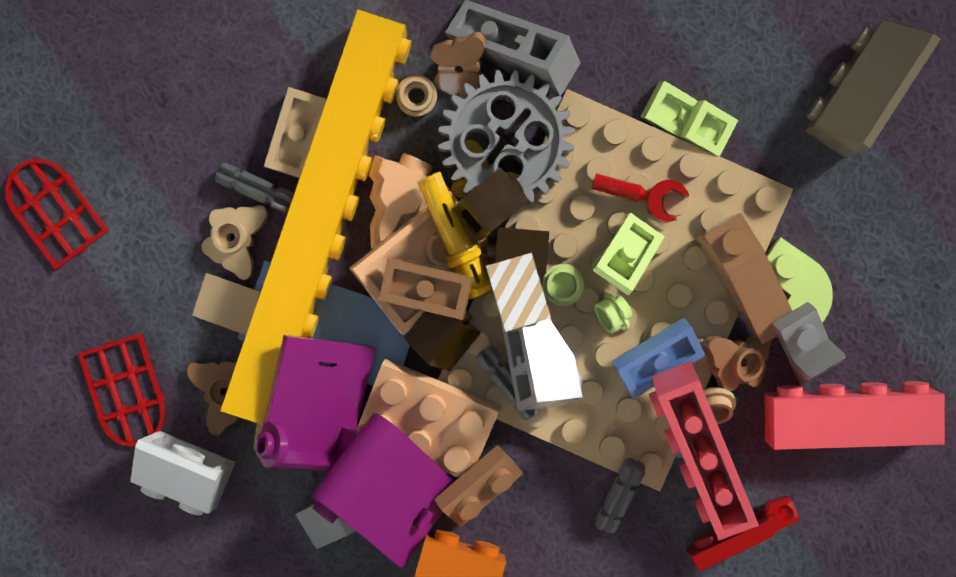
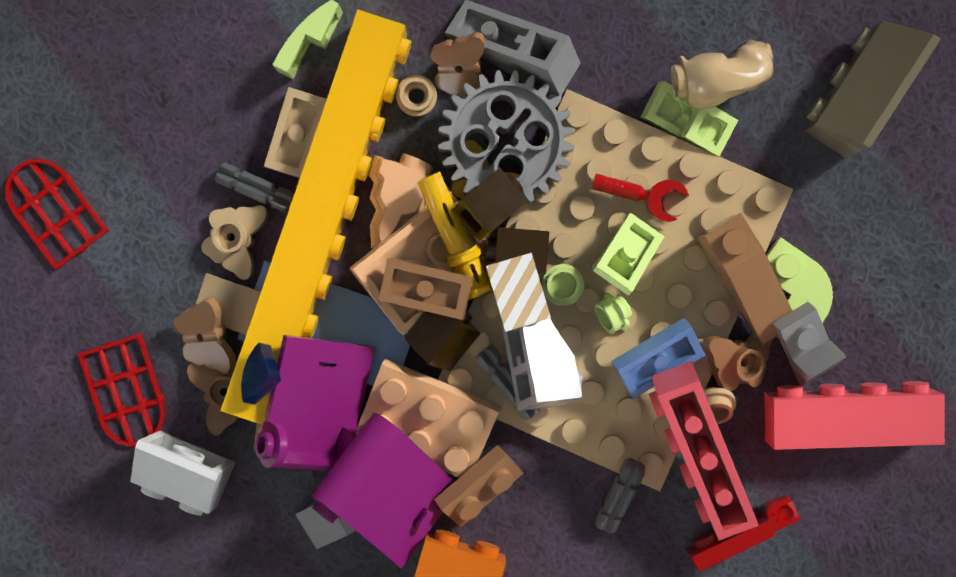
(205, 336): none -> medium nougat animal
(259, 374): none -> clear blue tile
(314, 29): none -> yellowish green slope
(714, 78): none -> tan animal

